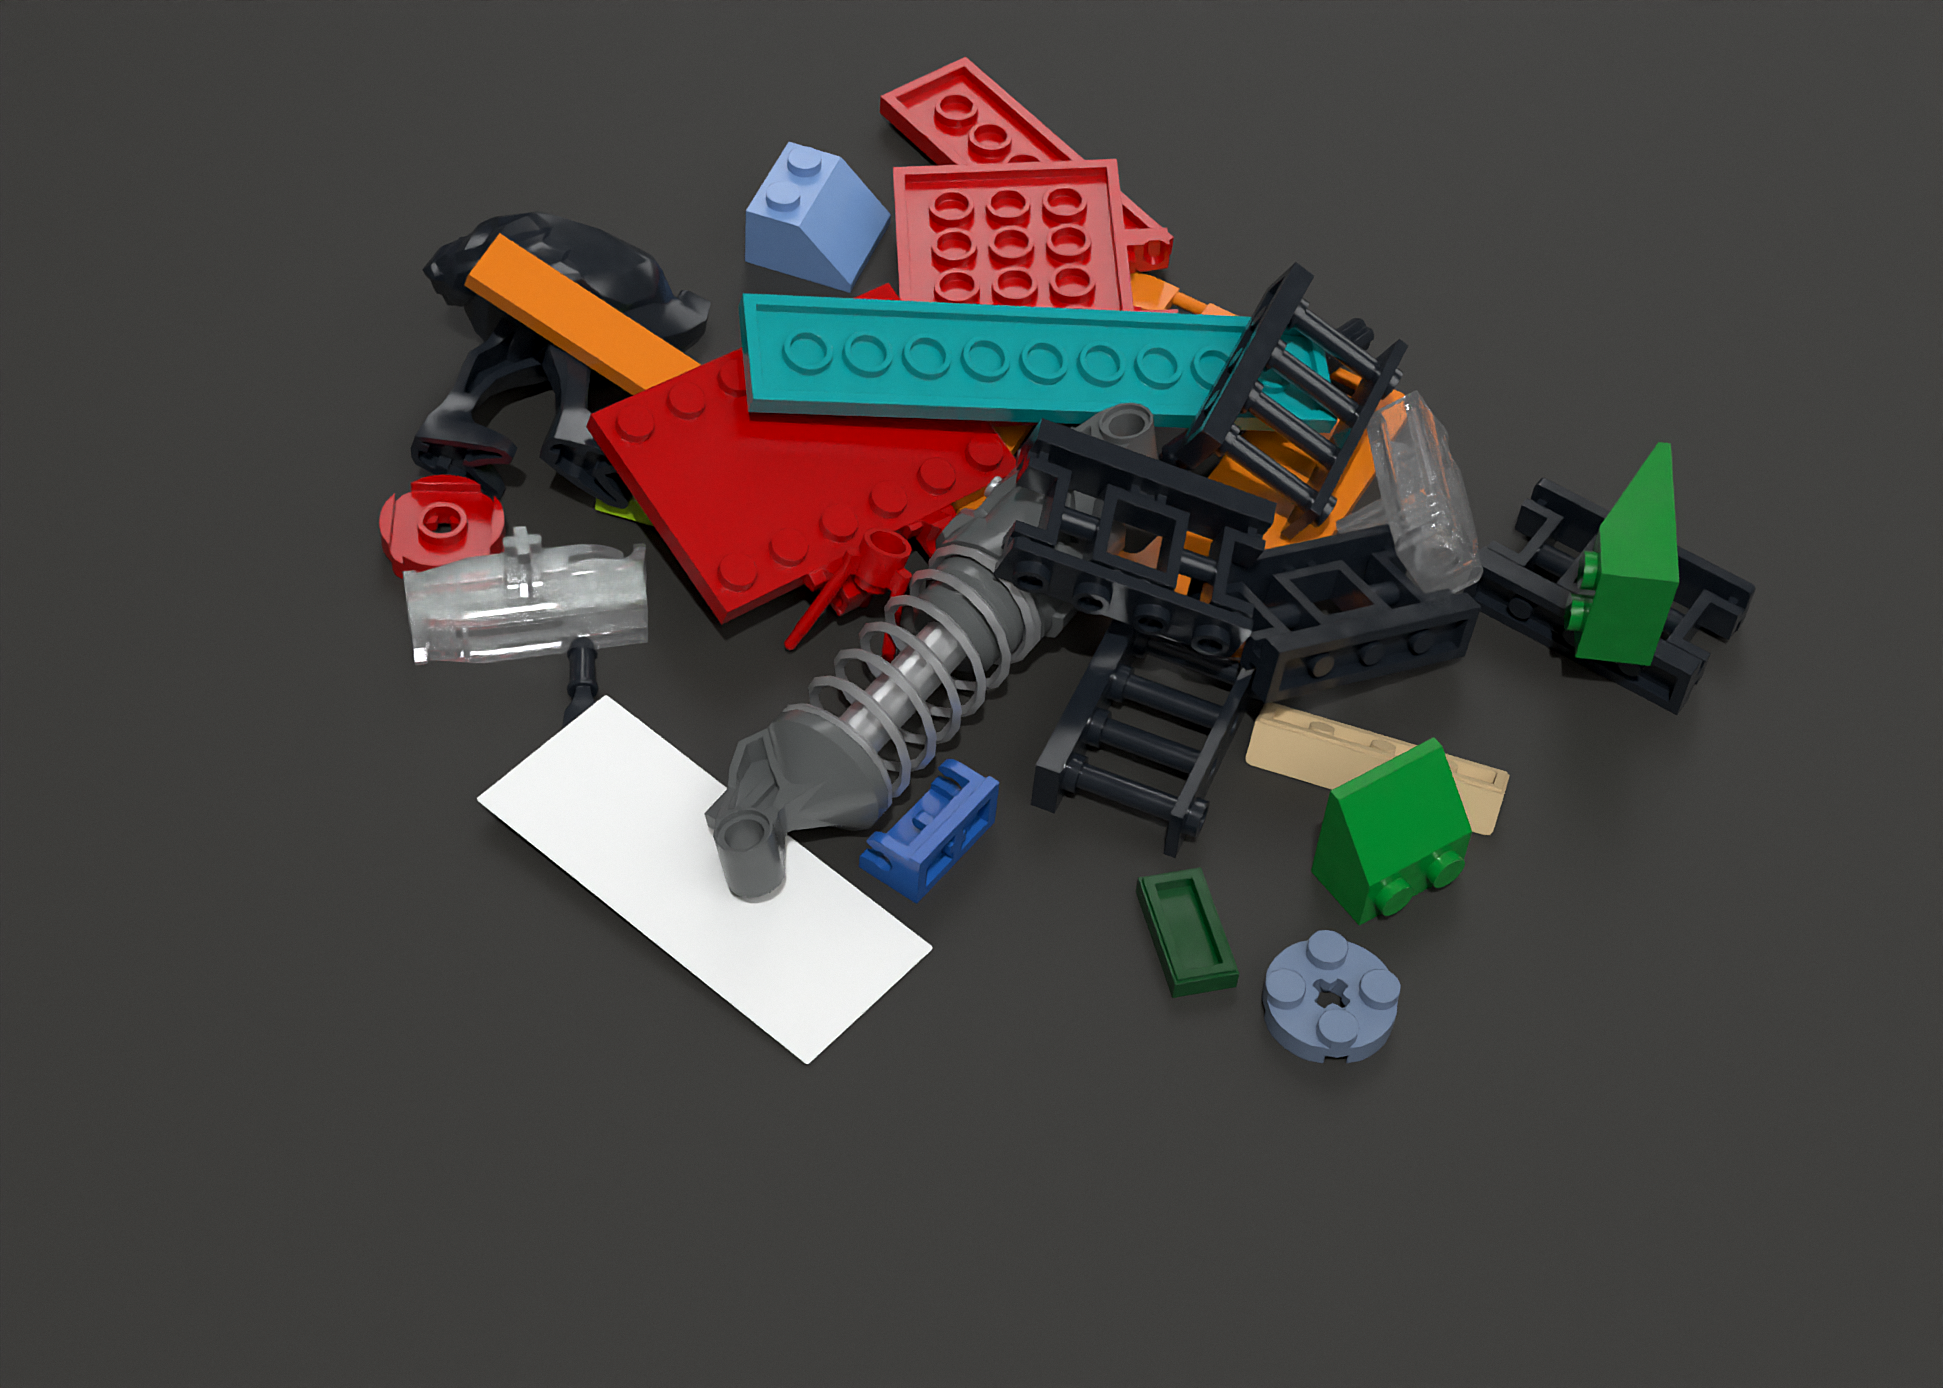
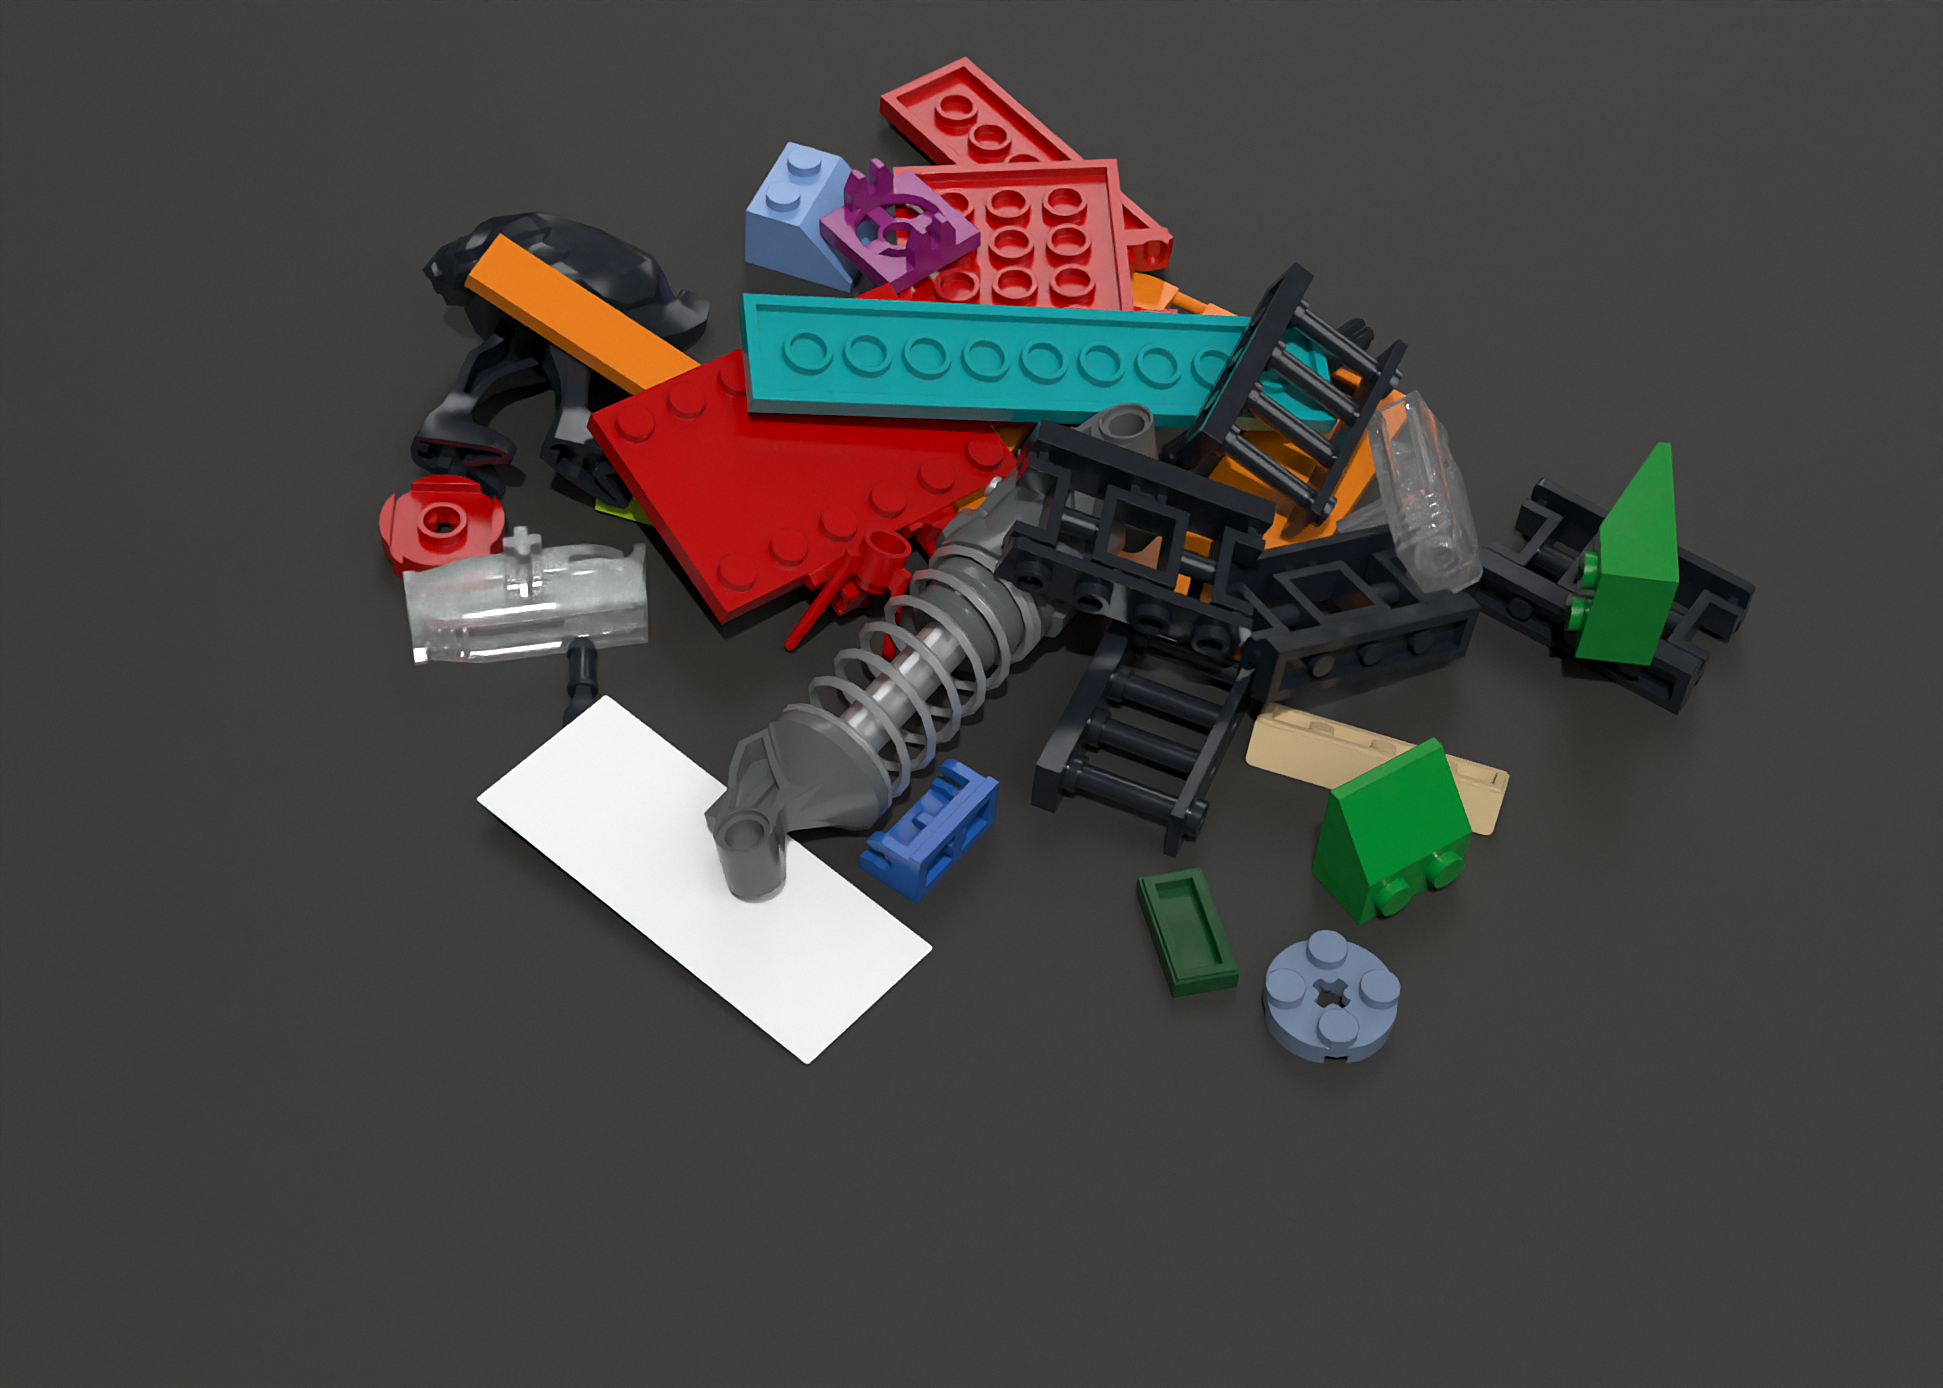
(923, 254): none -> magenta piece

